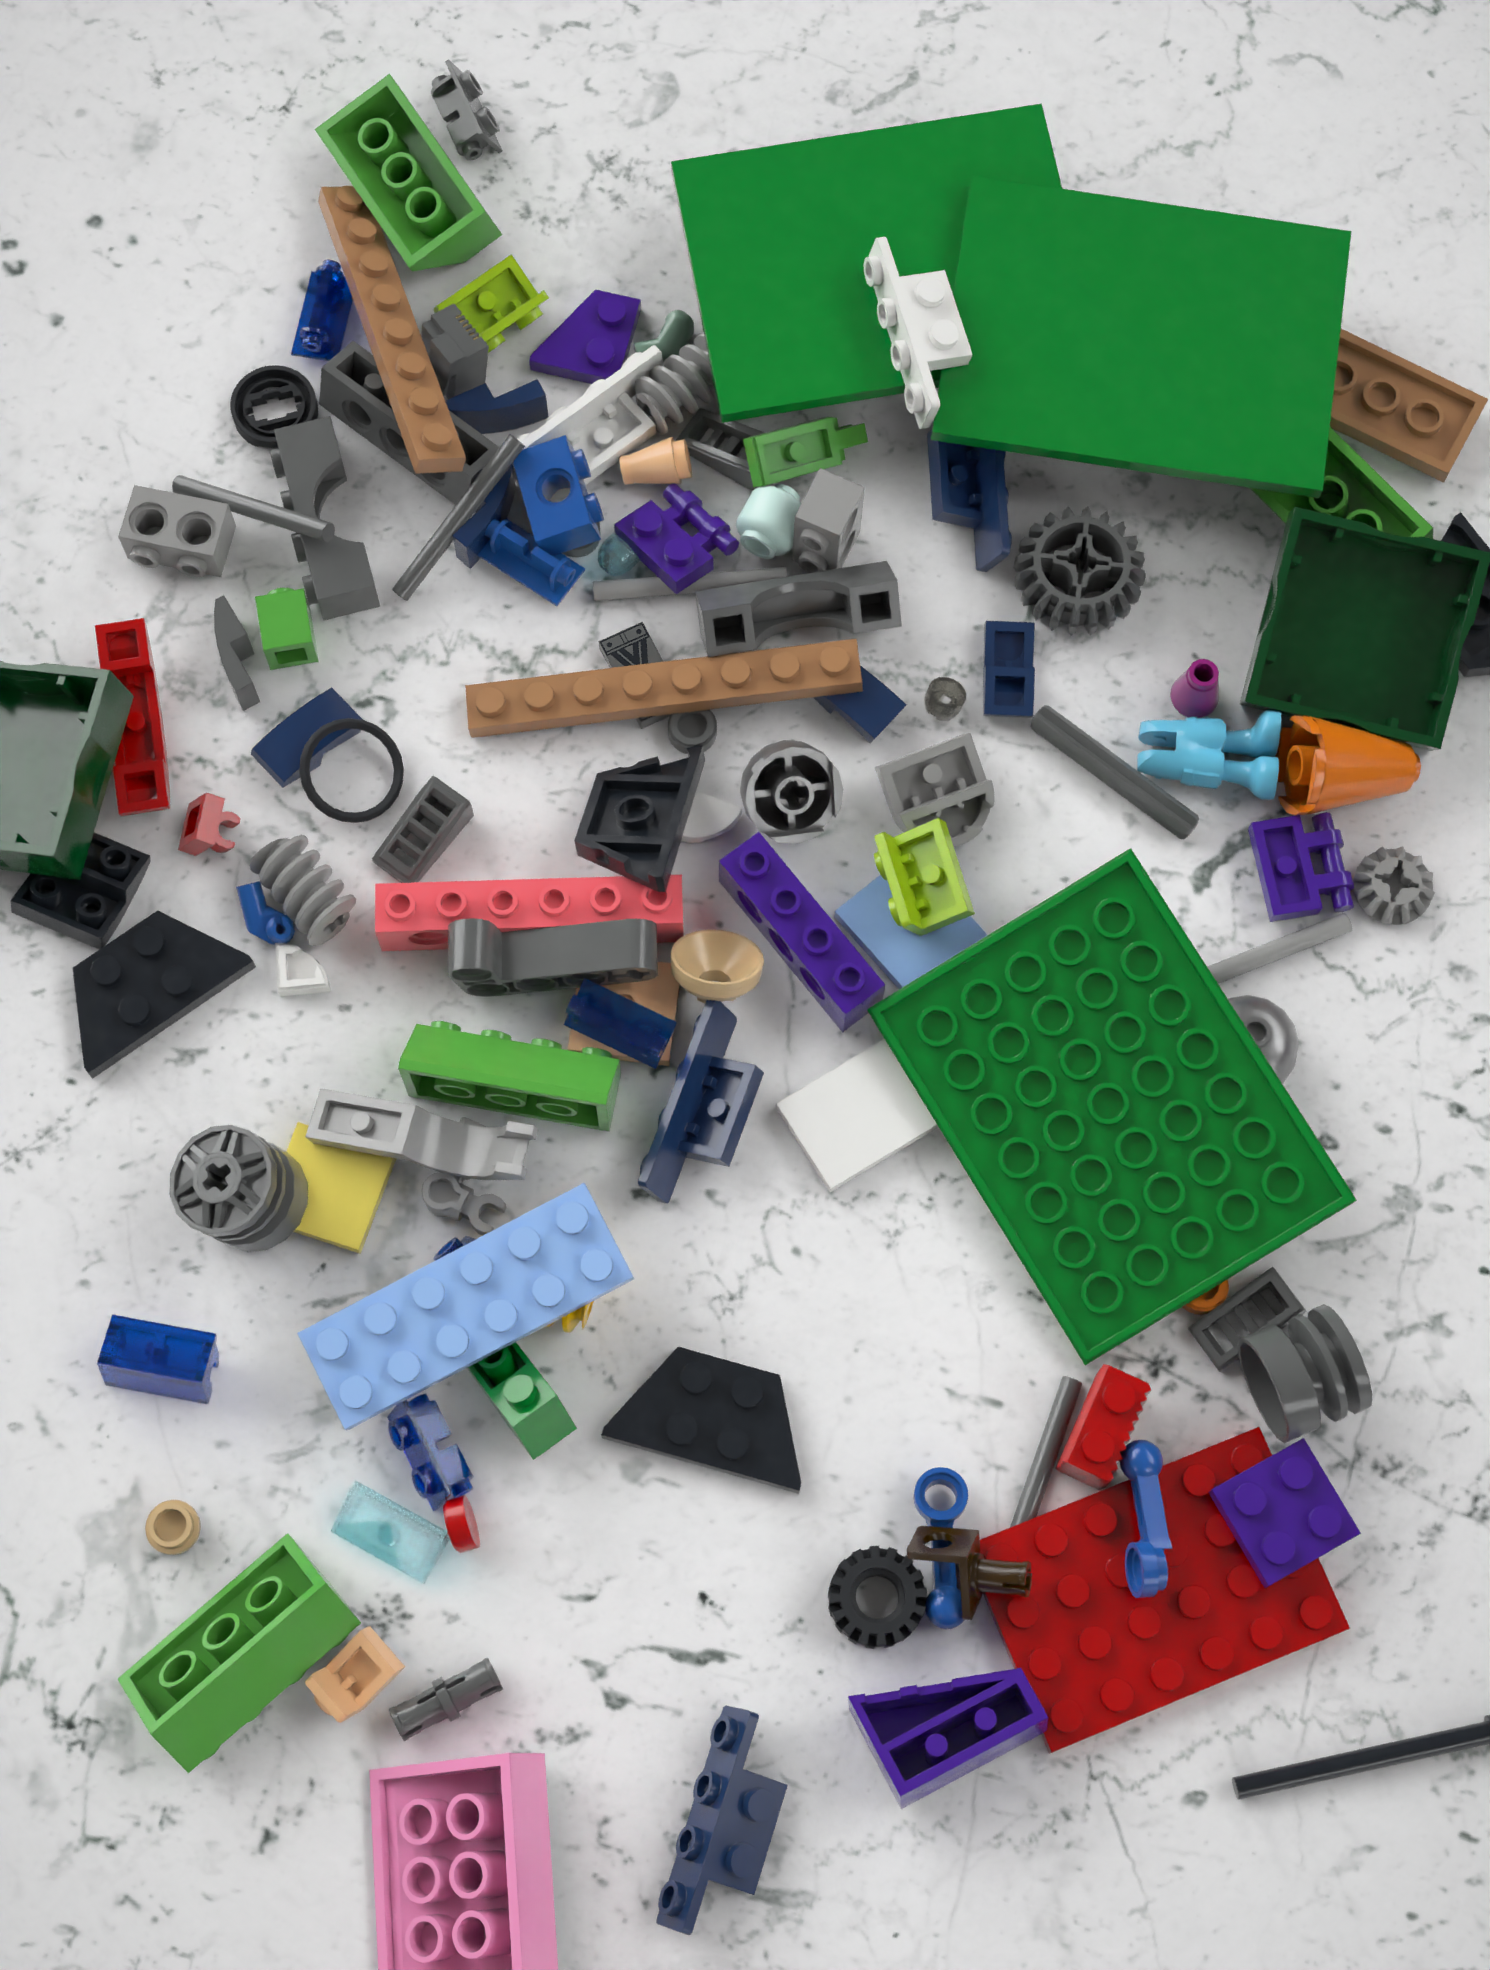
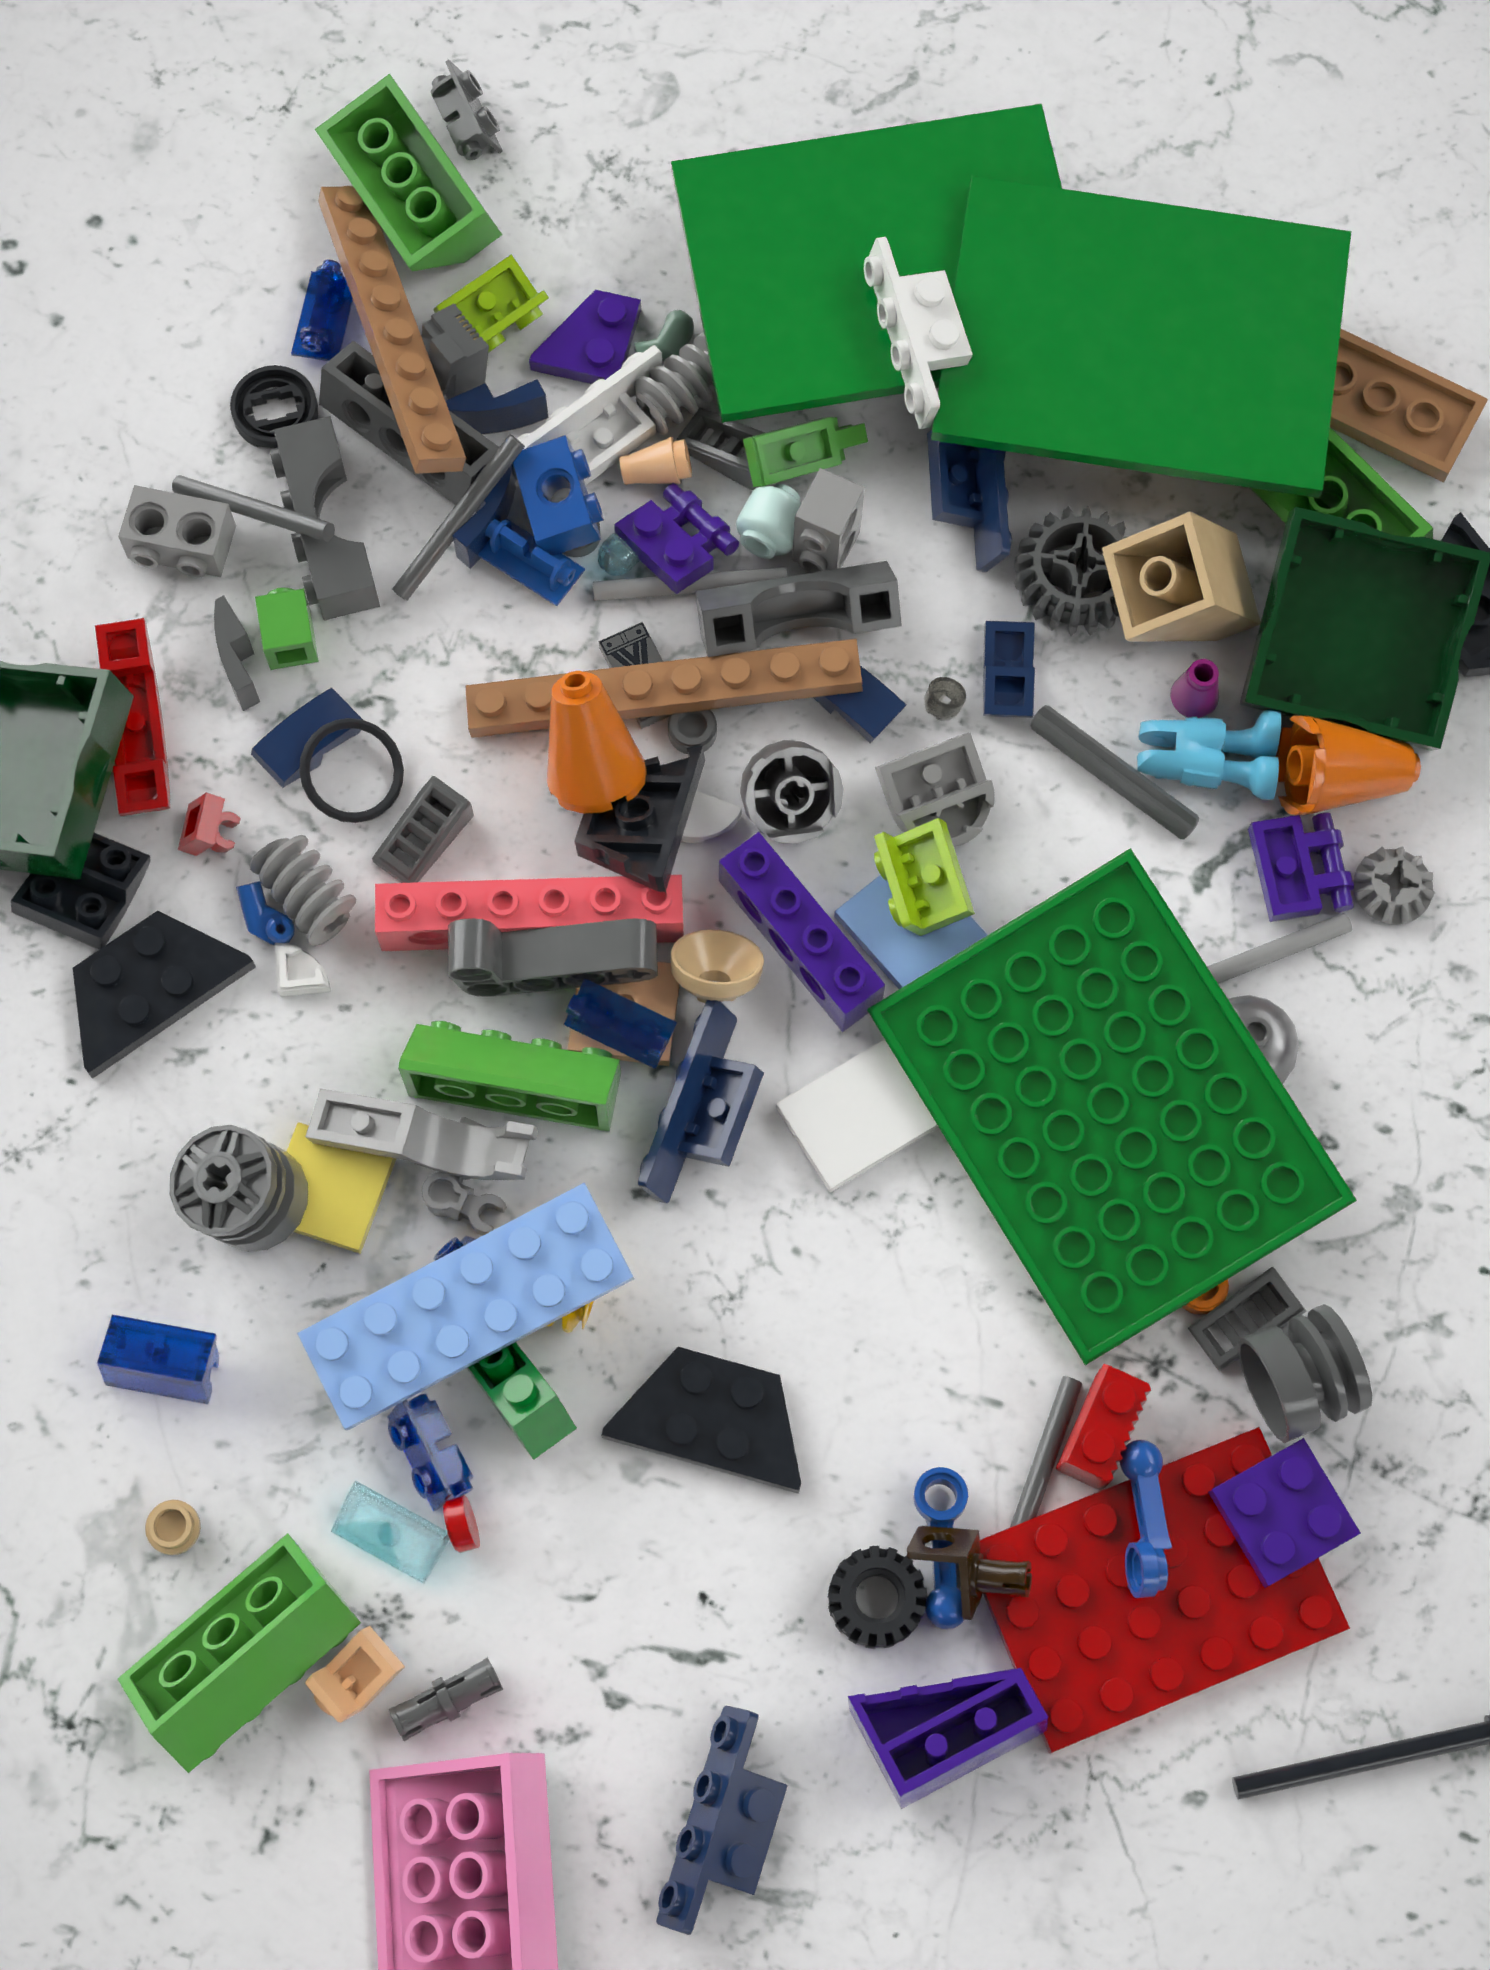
(590, 747): none -> orange cone
(1181, 582): none -> tan slope

